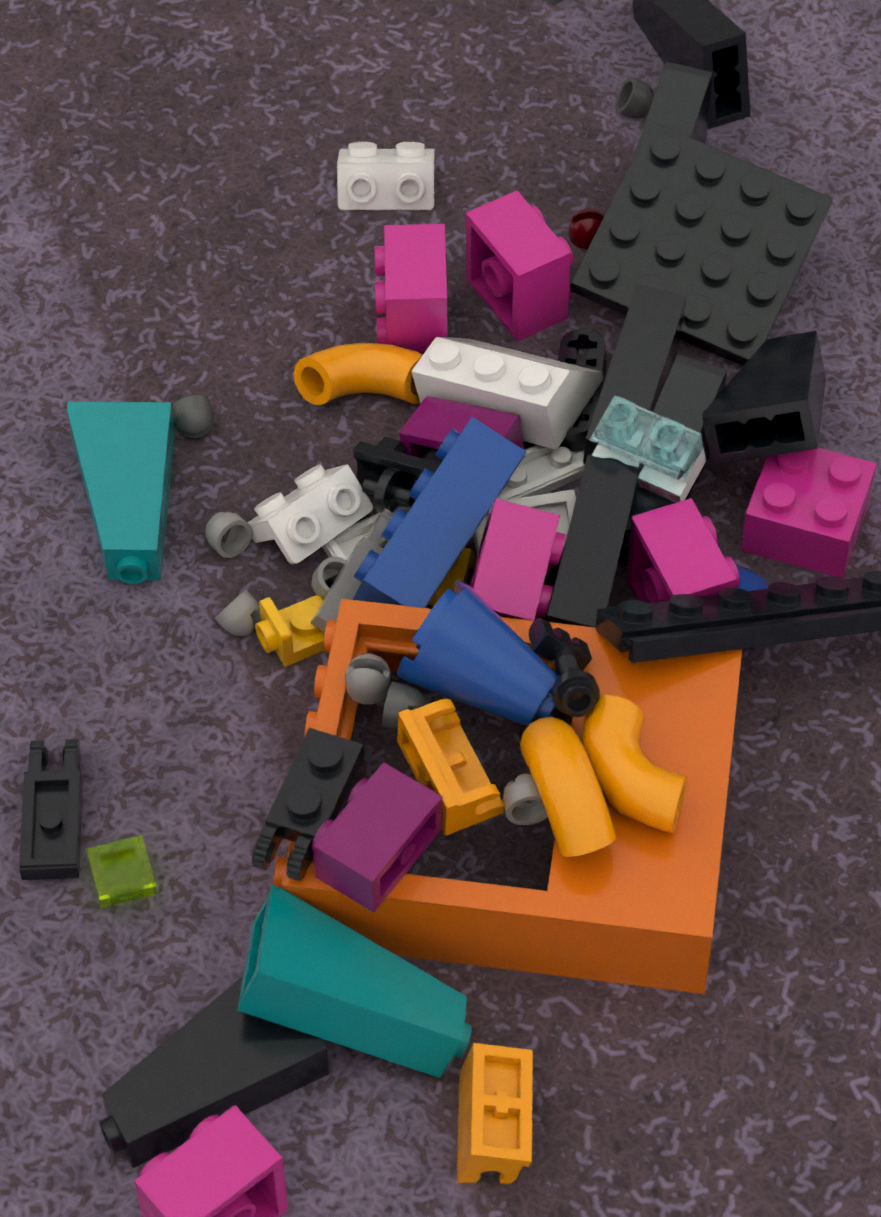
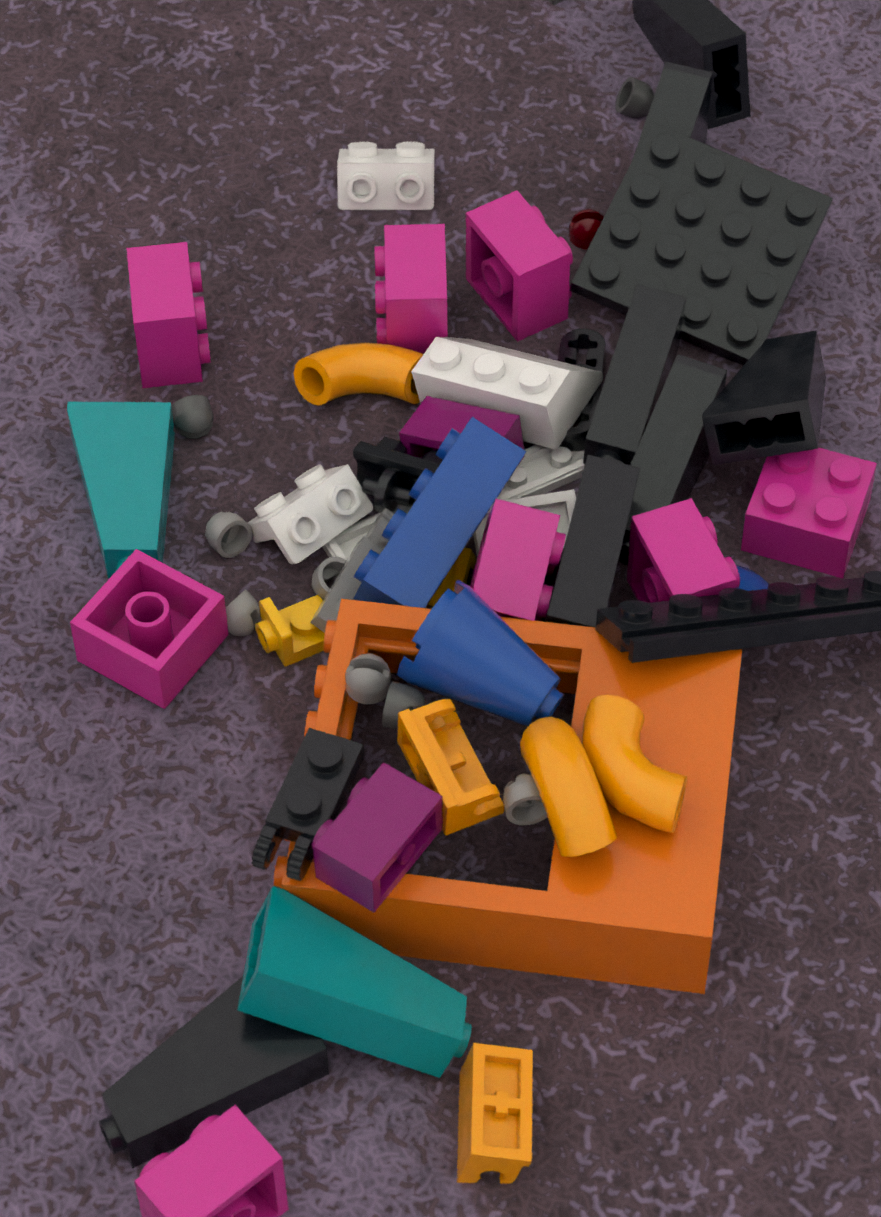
(51, 815): black hinge -> none
(121, 871): clear neon green plate -> none
(150, 628): none -> dark pink brick
(167, 314): none -> dark pink brick
(575, 689): black hinge -> none
(662, 448): clear light blue hips -> none

